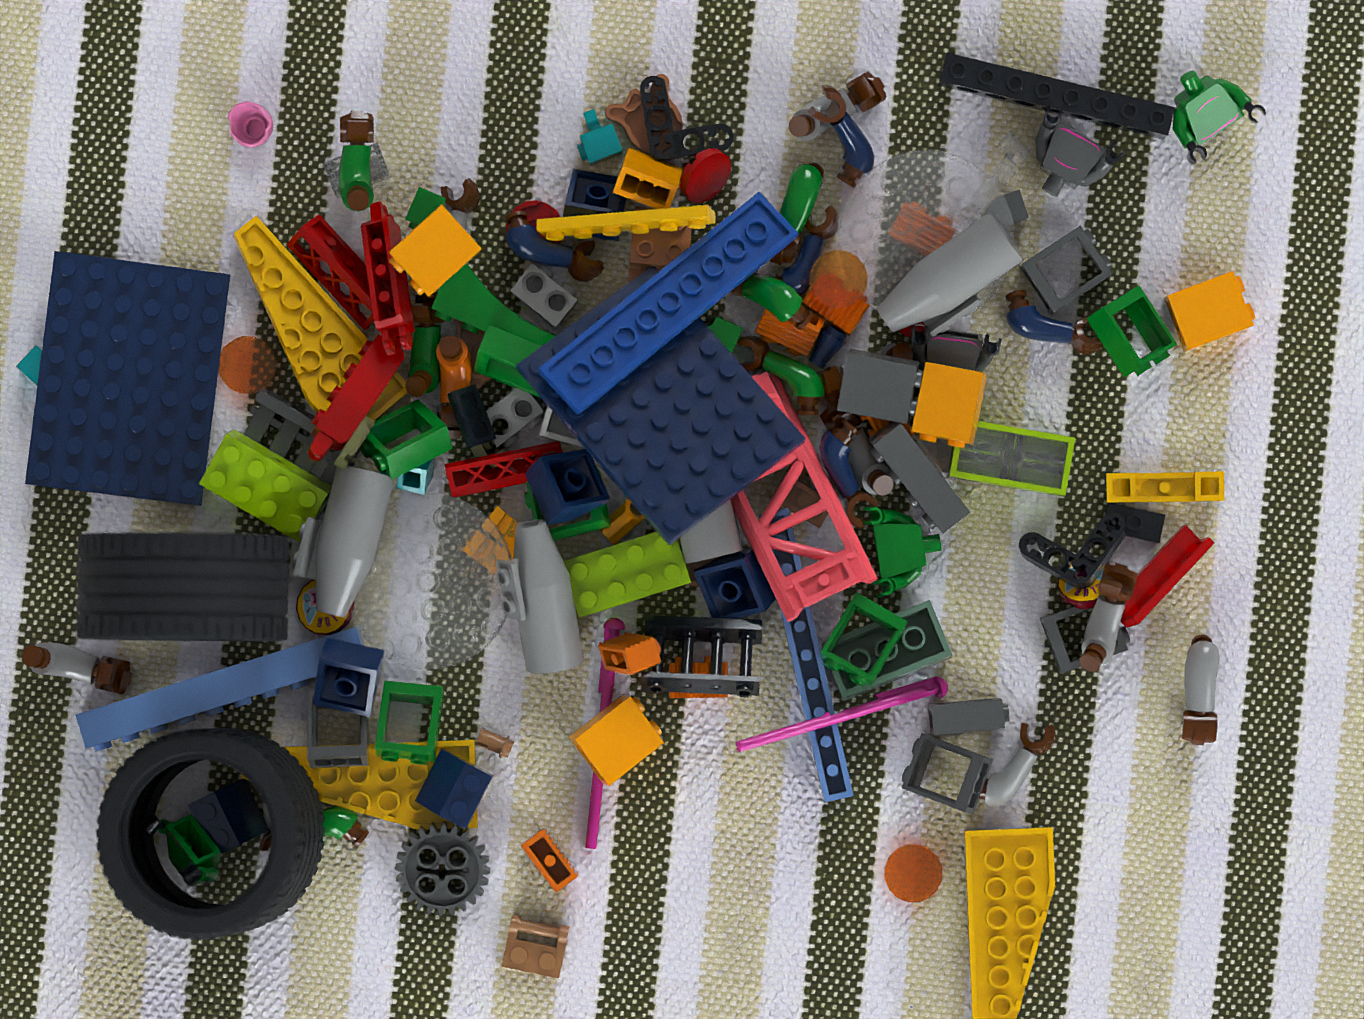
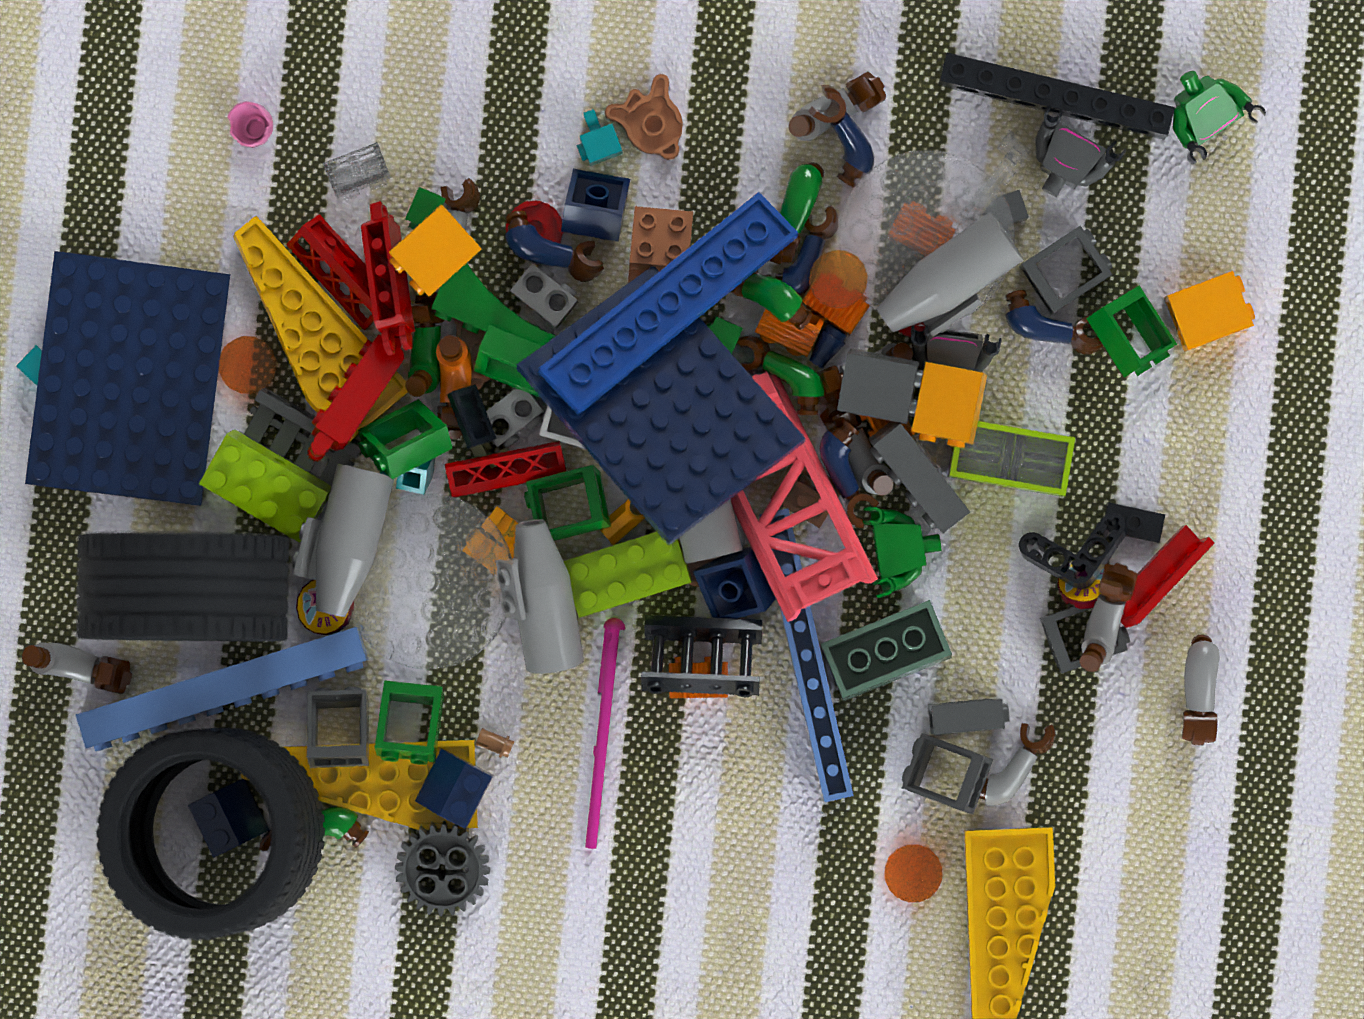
(188, 848): green torso -> none
(348, 677): dark blue slope -> none
(354, 443): olive tile -> none
(355, 162): piece -> none
(534, 956): medium nougat plate -> none
(550, 860): orange brick -> none
(566, 485): dark blue slope -> none
(617, 739): light orange brick -> none
(630, 653): orange brick -> none
(635, 221): yellow plate -> none
(647, 180): light orange brick -> none
(676, 138): black beam -> none
(705, 176): red tile -> none
(875, 613): green window -> none
(884, 700): dark pink bar -> none
(1165, 487): yellow slope -> none

